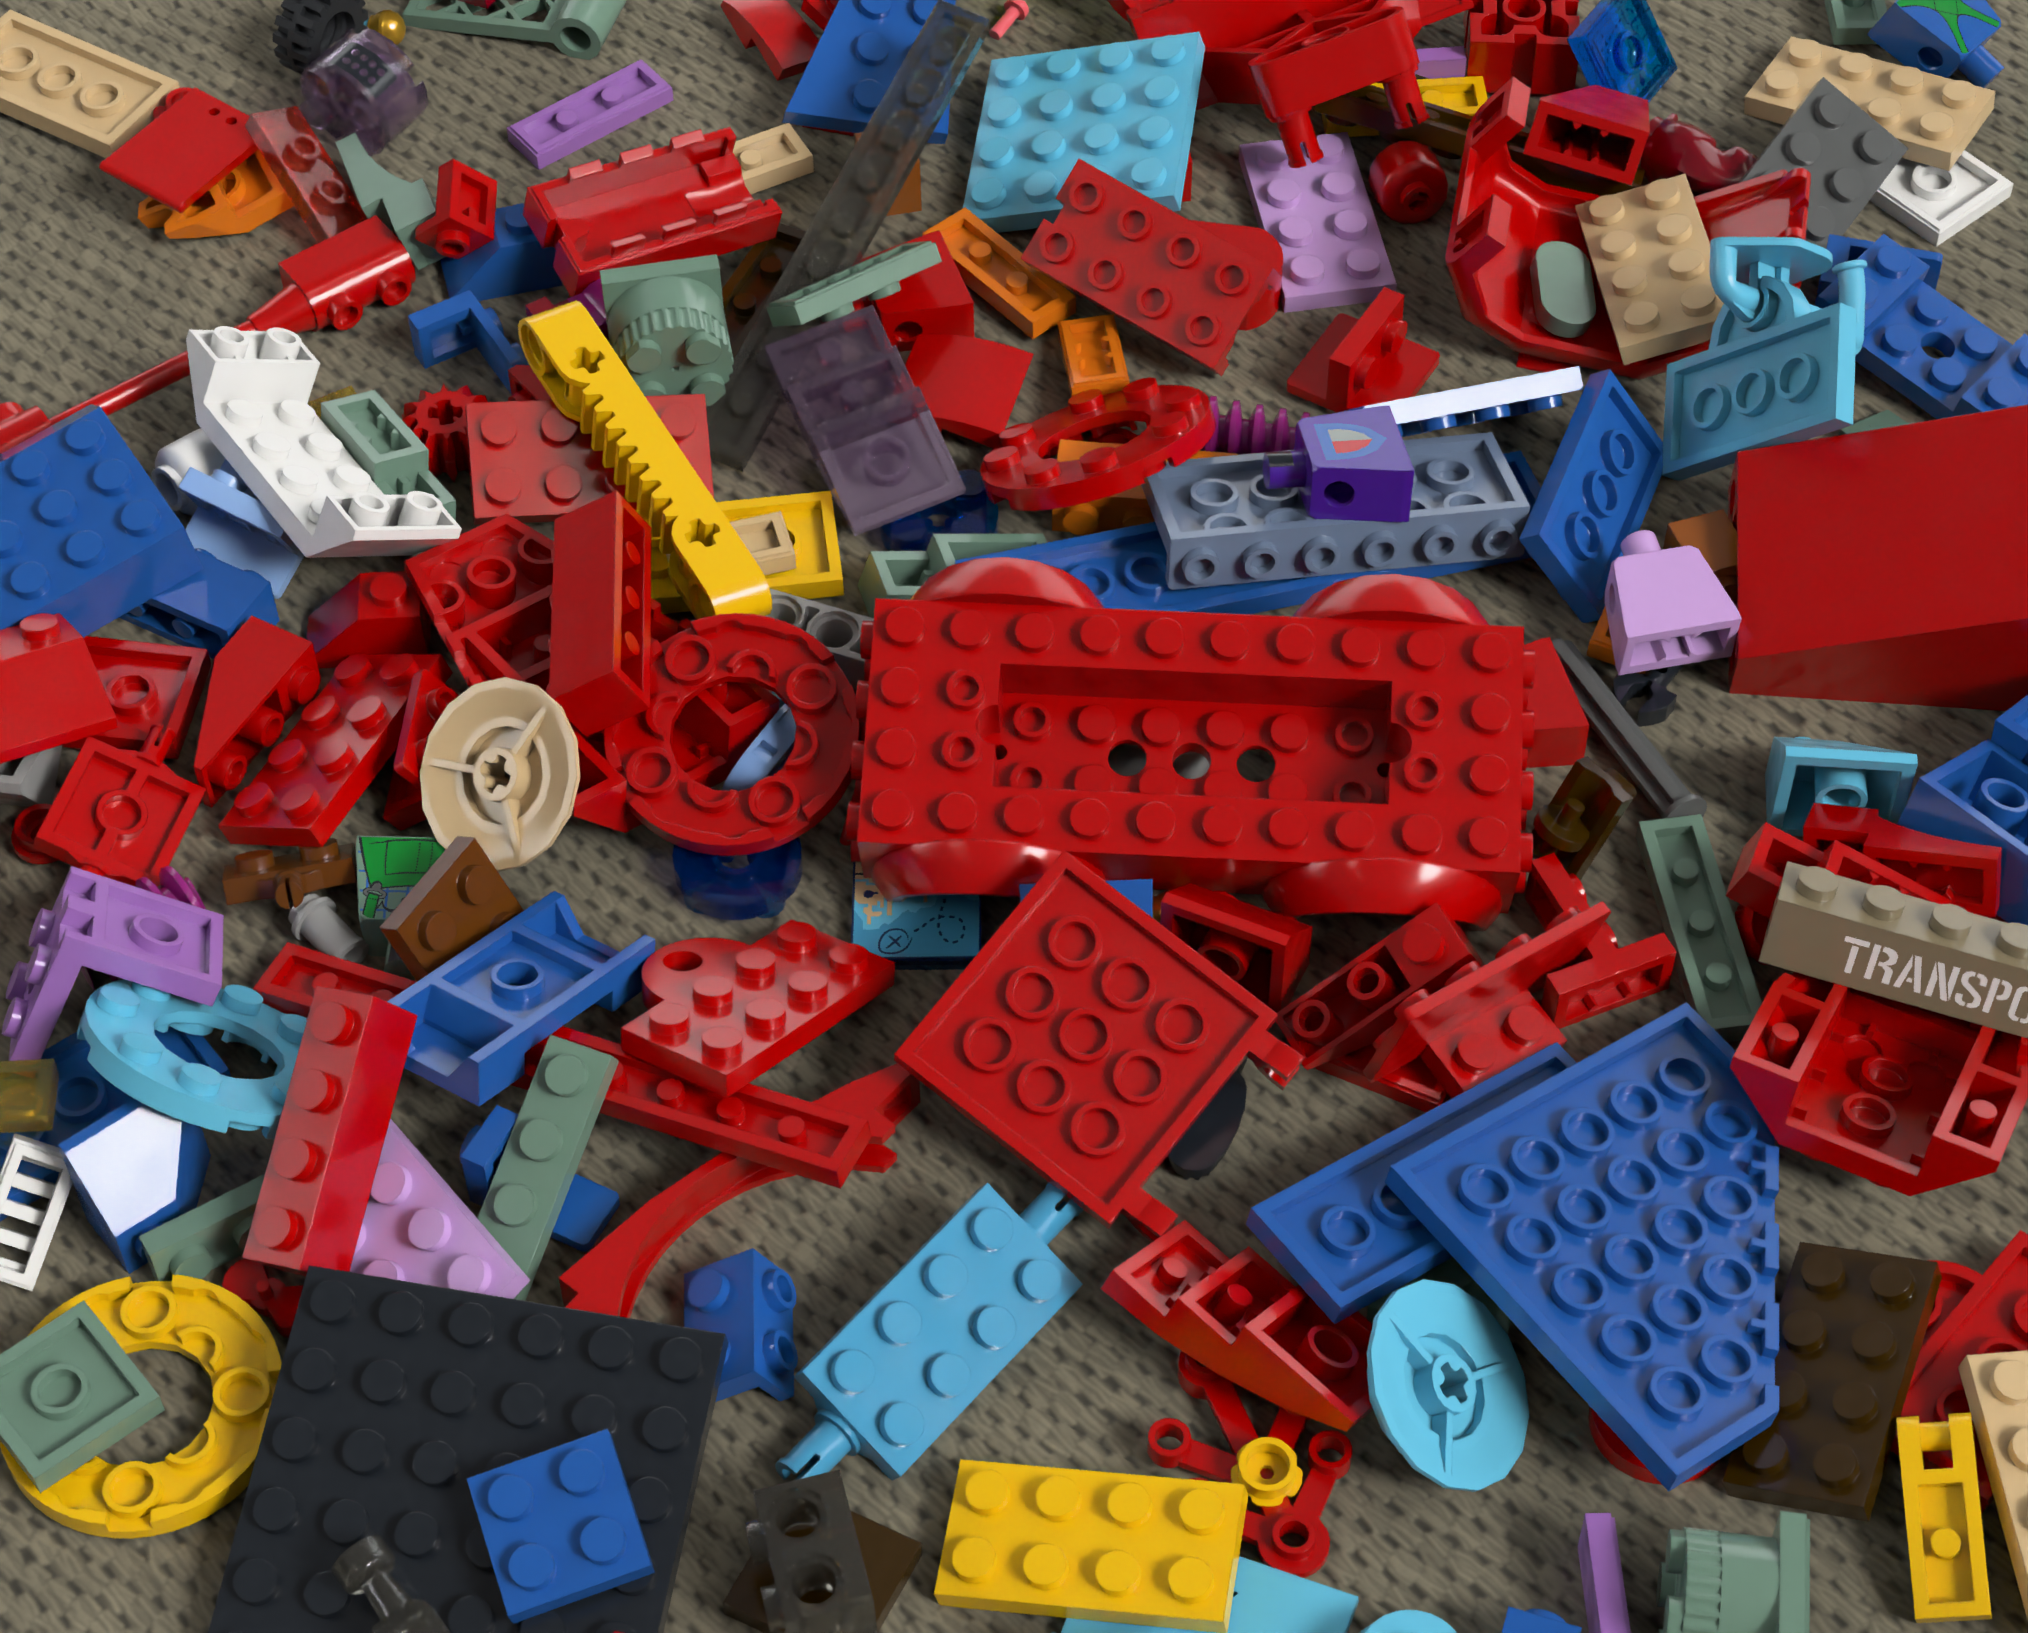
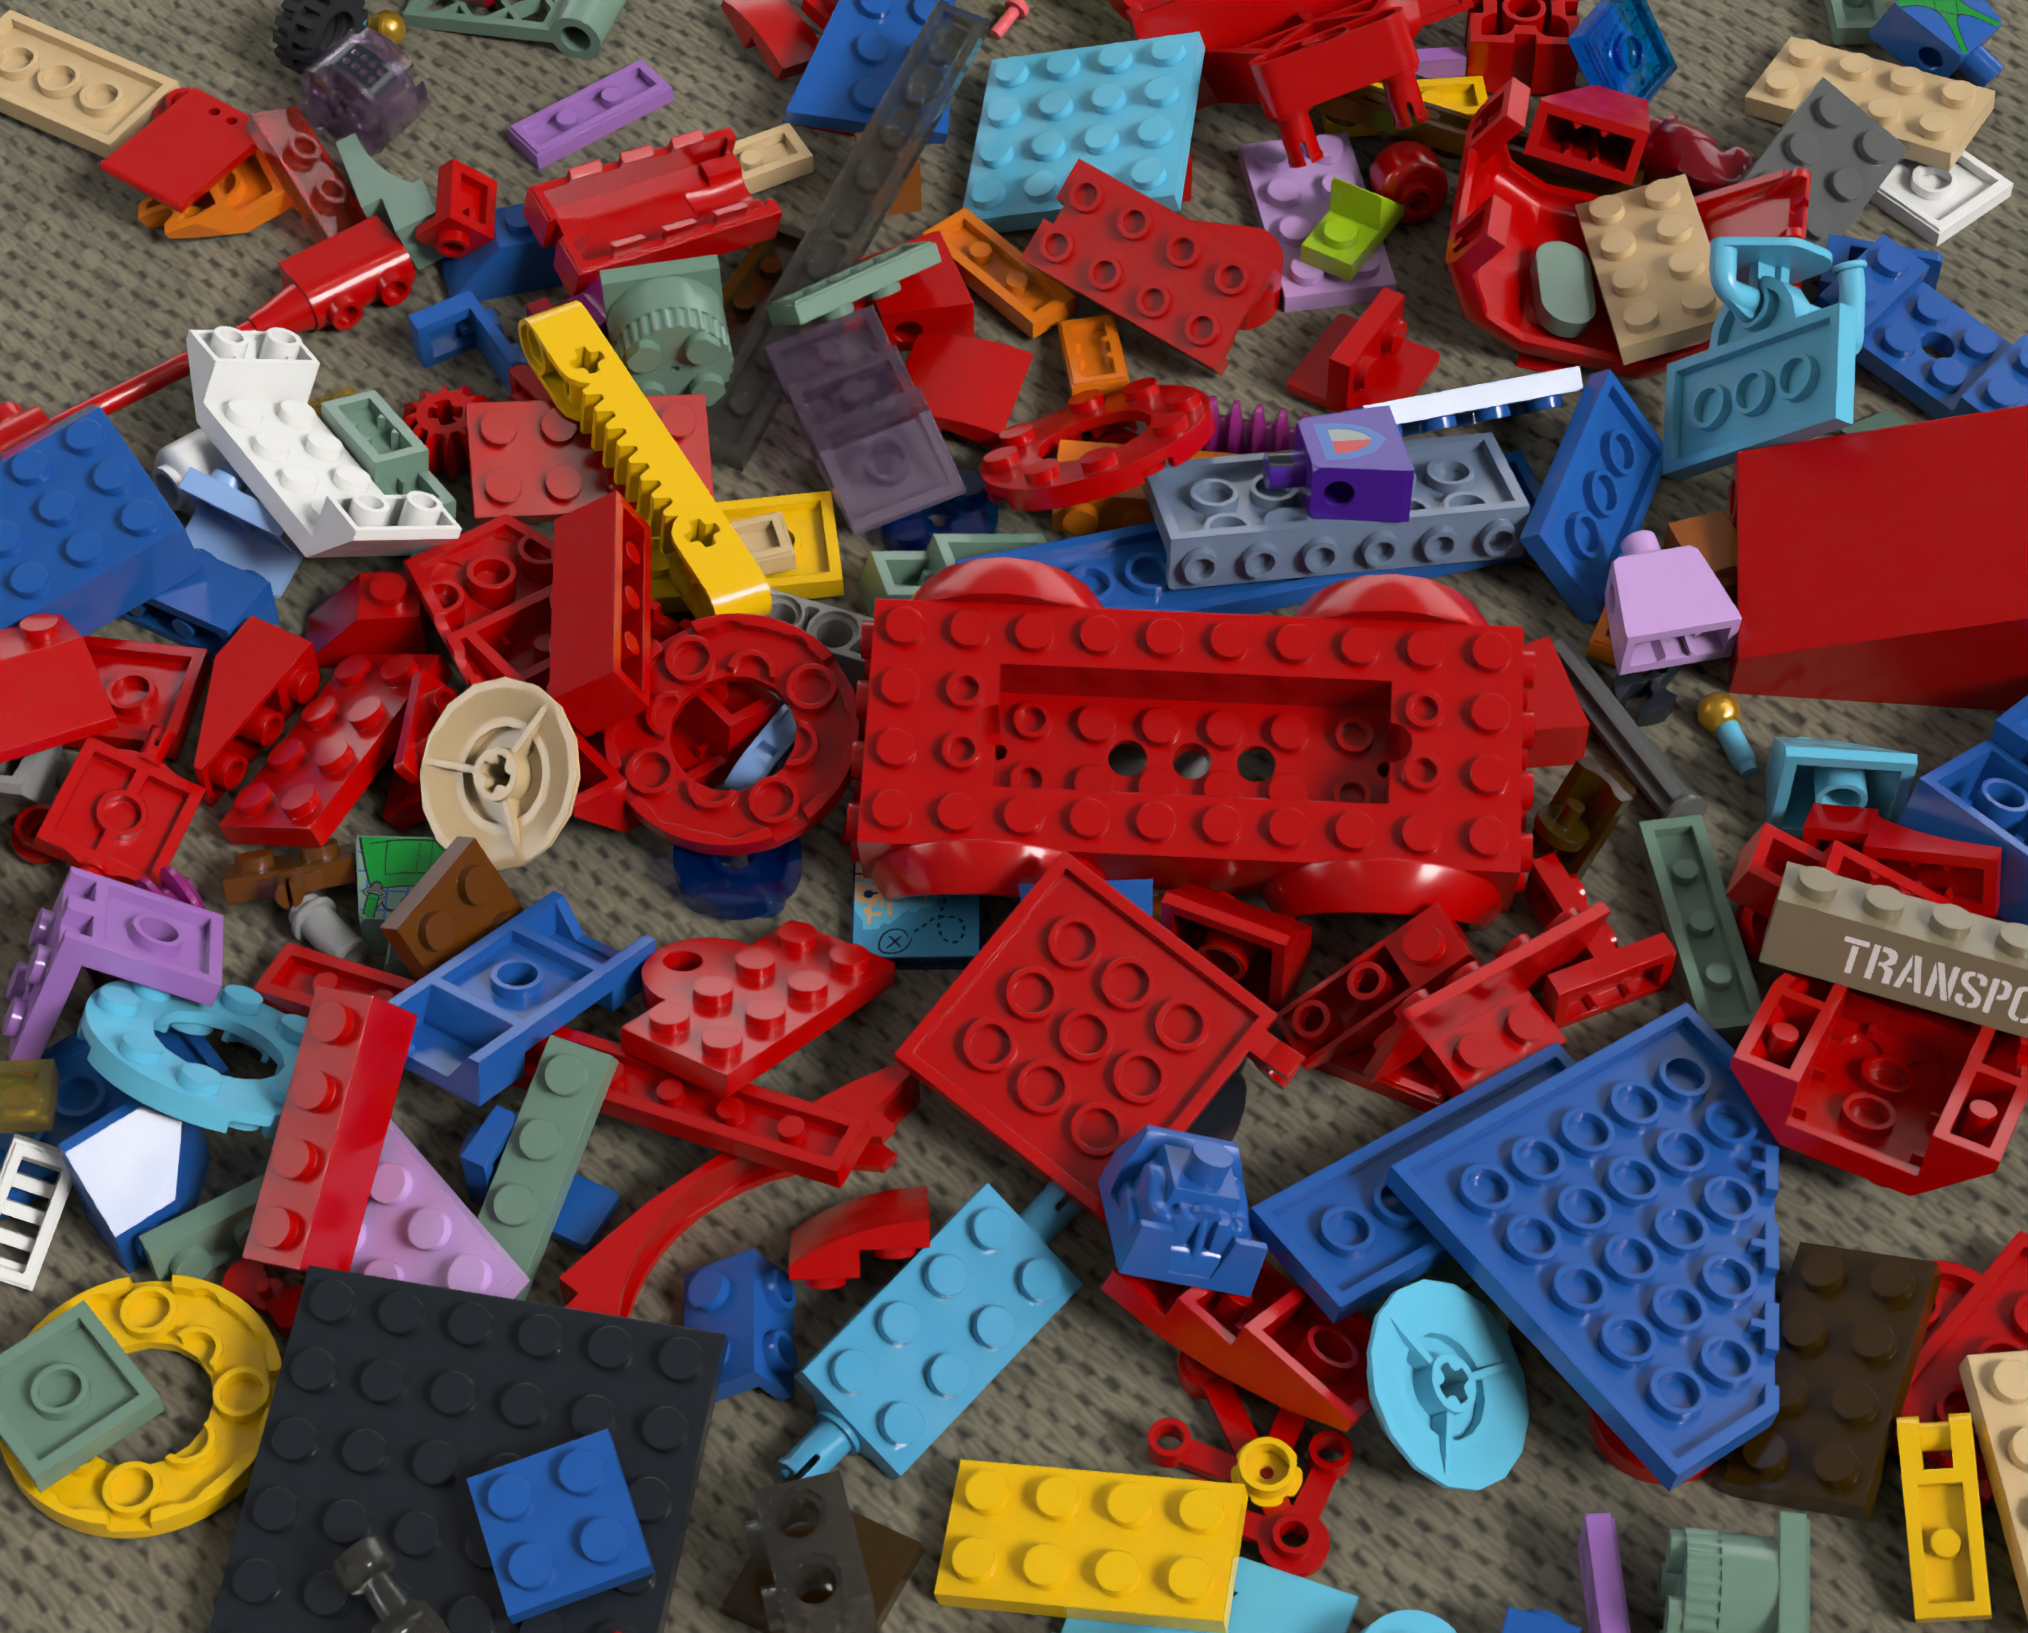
(829, 1244): none -> red slope
(1181, 1211): none -> blue brick
(1350, 230): none -> lime slope
(1721, 716): none -> piece

